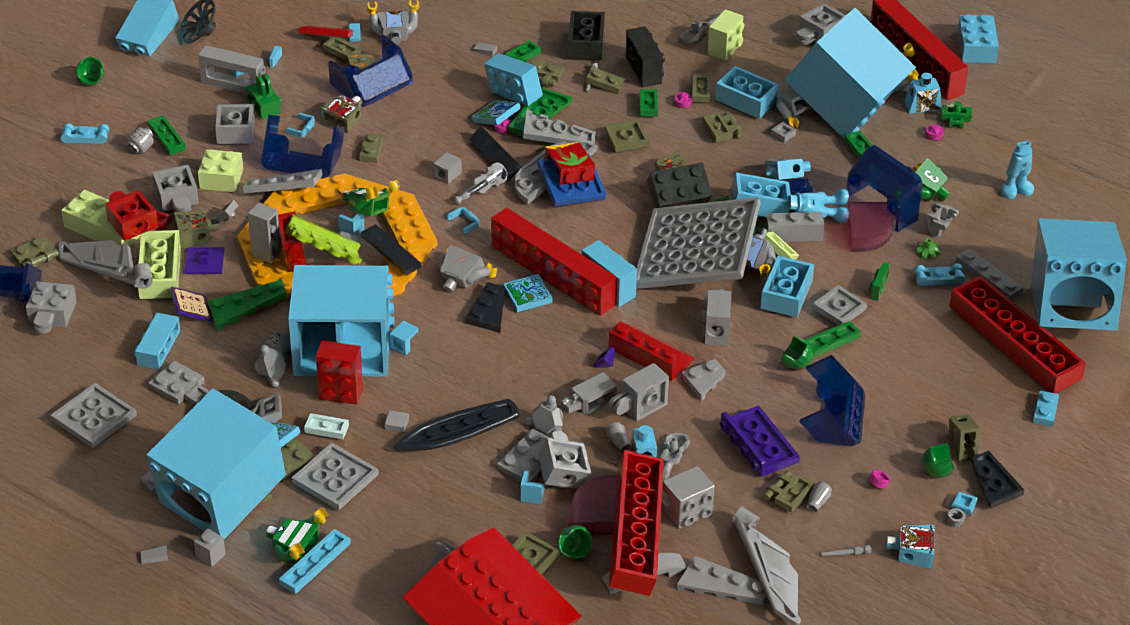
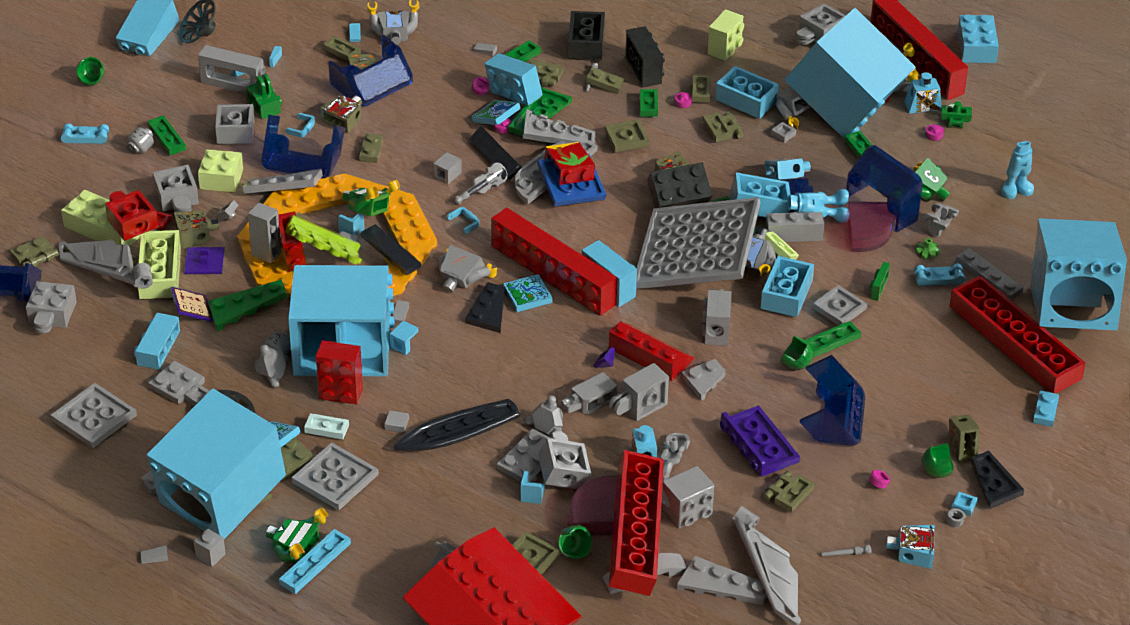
(269, 408): light grey wing -> none
(326, 31): red tile -> none
(400, 311): none -> light grey piece
(480, 85): none -> dark pink tile
(617, 434): light grey cone -> none
(697, 31): light grey piece -> none
(820, 494): light grey cone -> none

